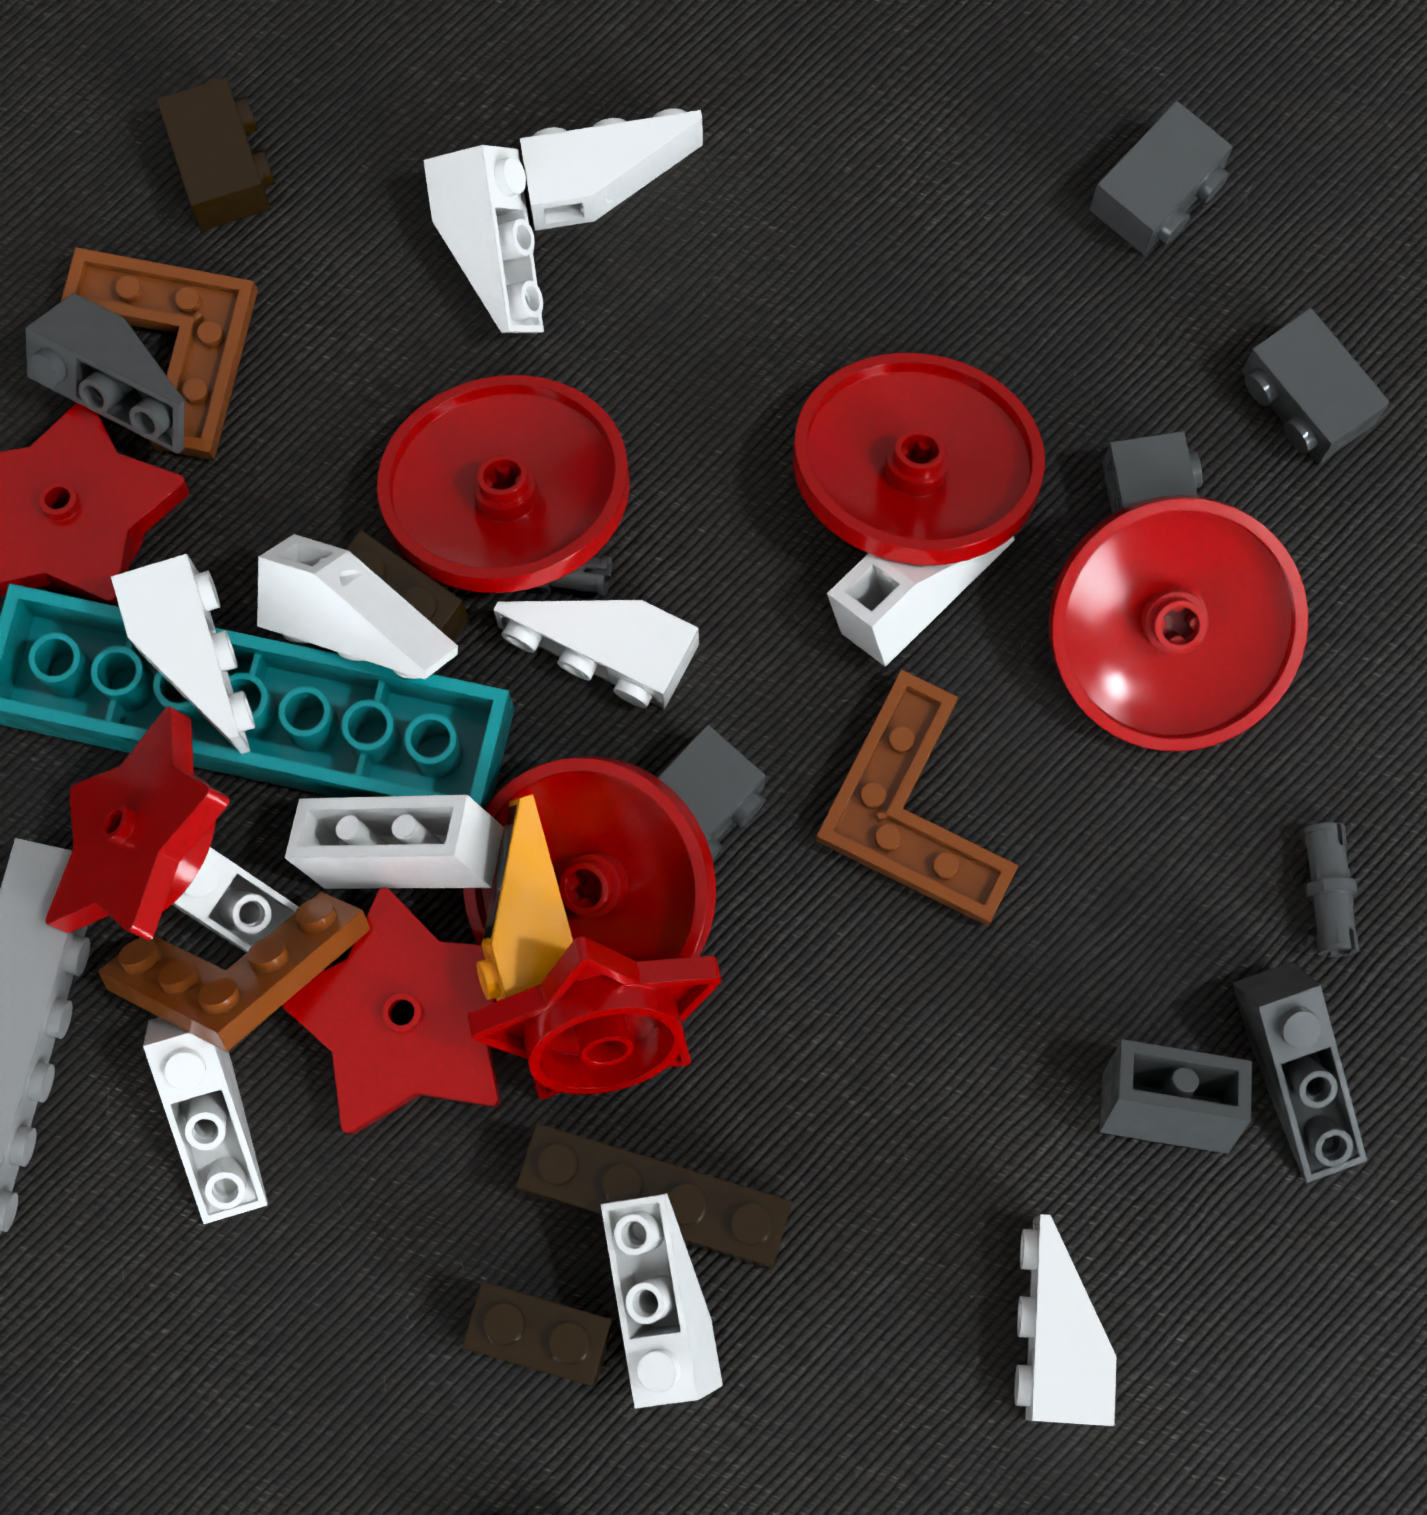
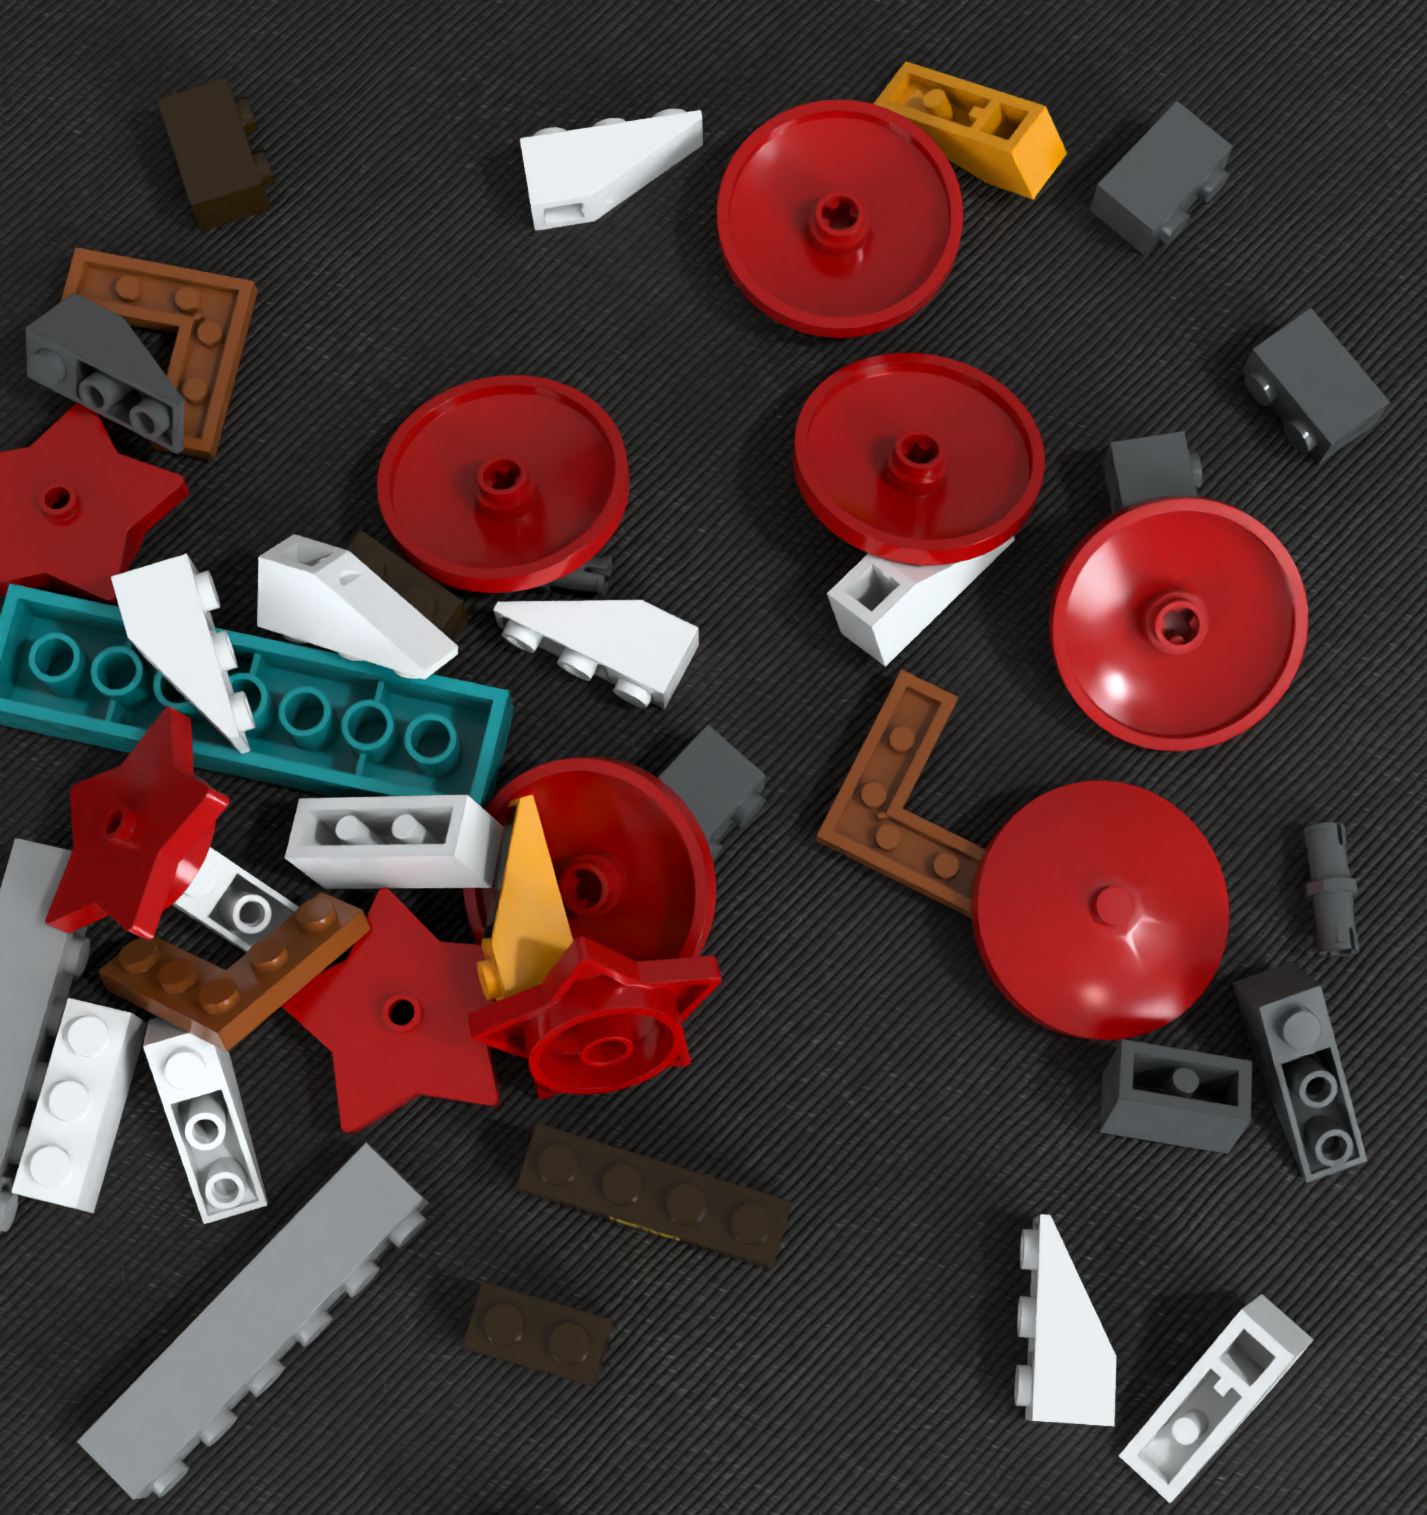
(80, 1105): none -> white brick
(253, 1323): none -> light grey brick
(485, 223): white slope -> none
(659, 1304): white slope -> none
(839, 218): none -> red dish
(979, 128): none -> light orange slope
(1100, 911): none -> red dish
(1215, 1397): none -> white slope

